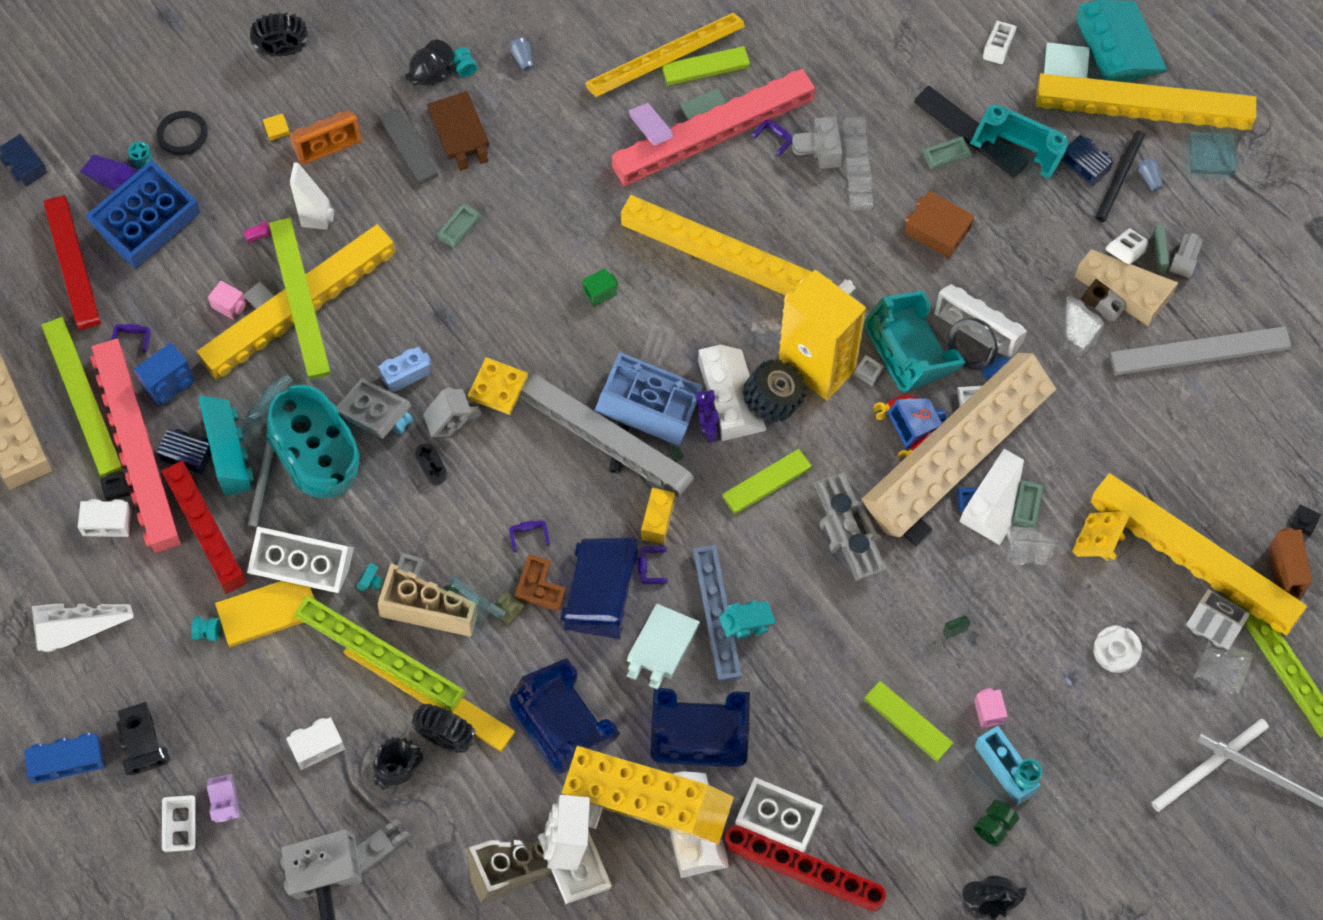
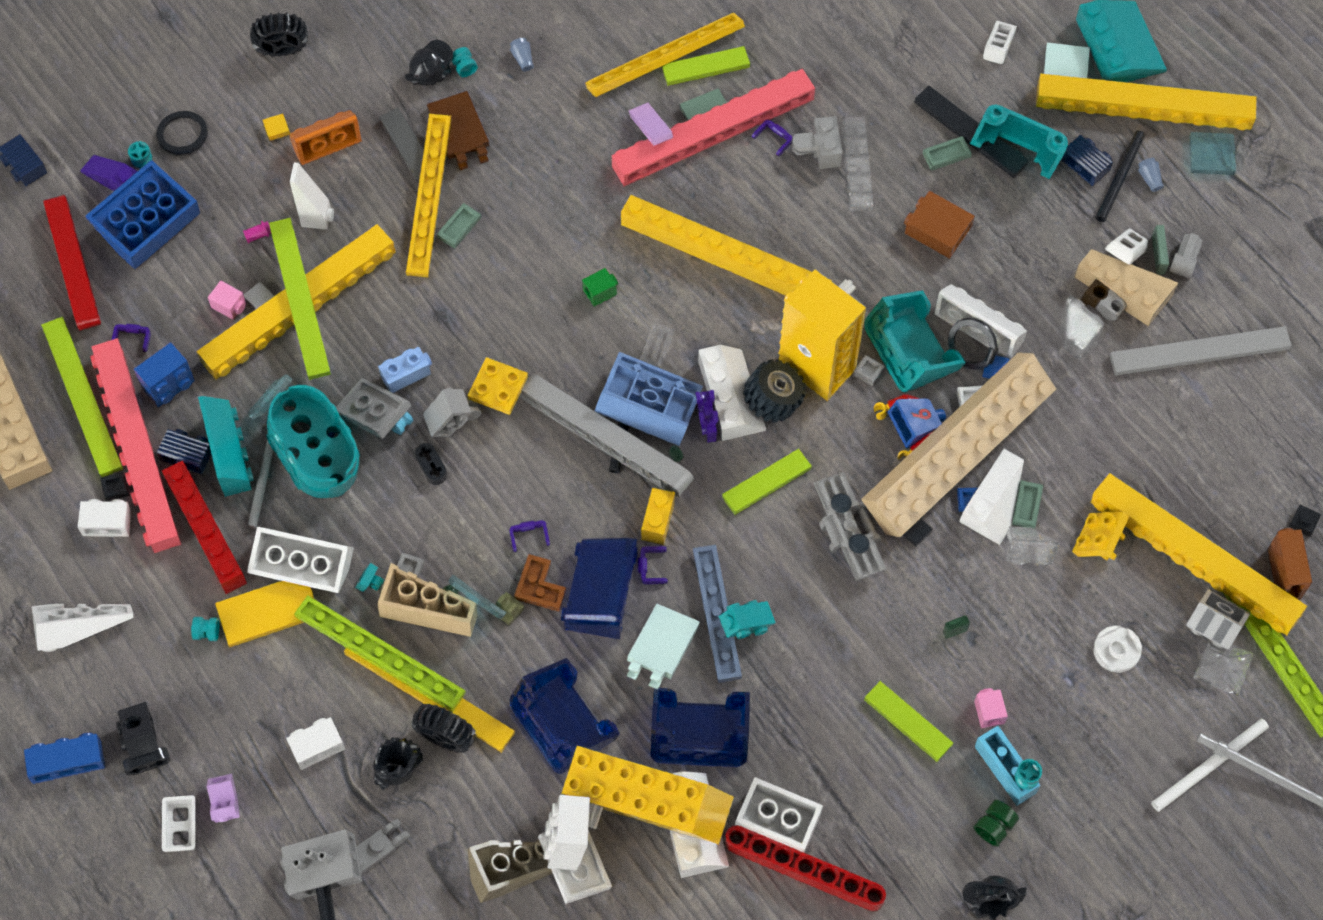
(428, 195): none -> yellow tile

